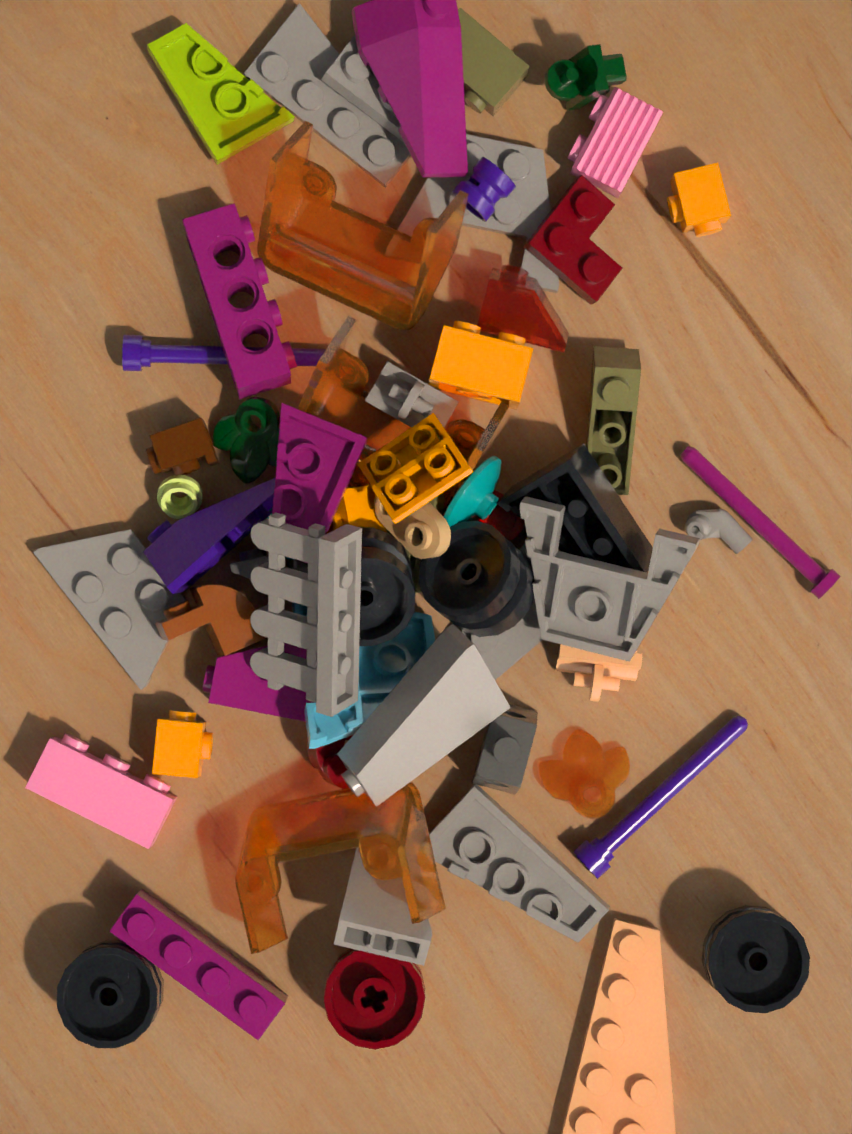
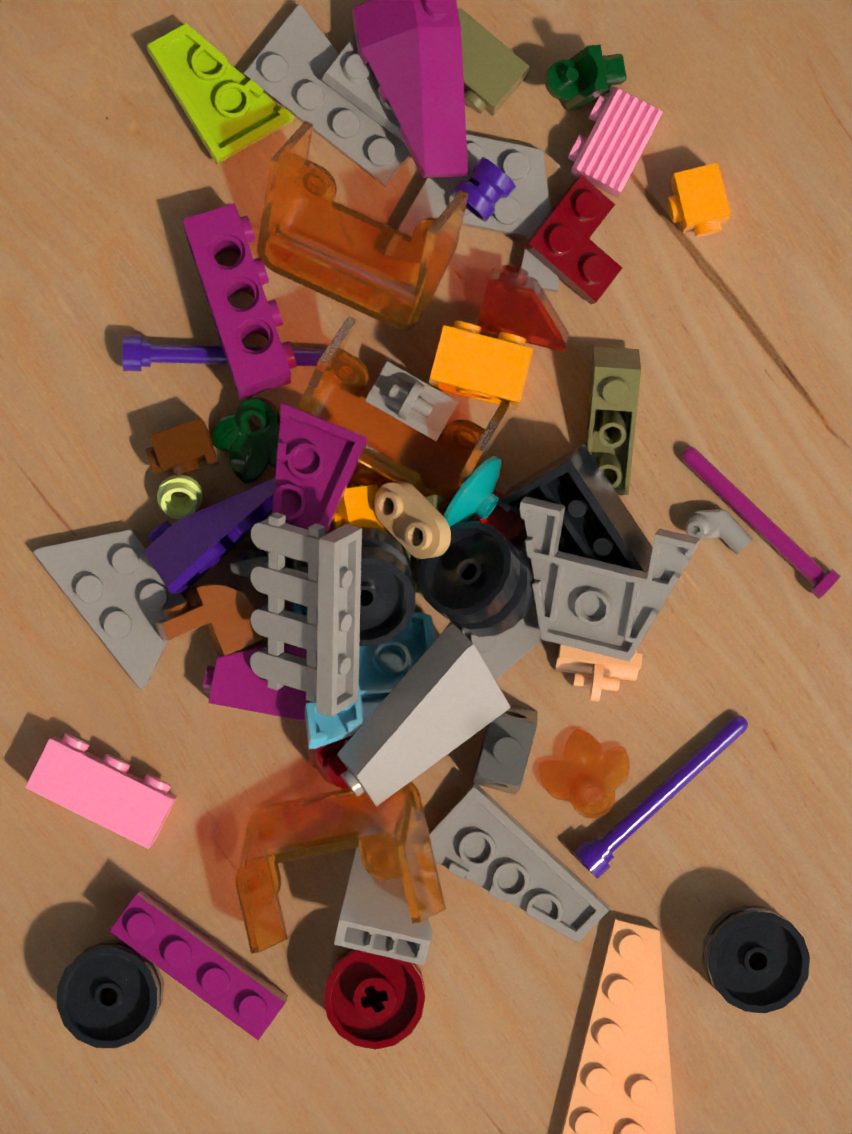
(181, 745): light orange brick -> none
(414, 468): light orange slope -> none

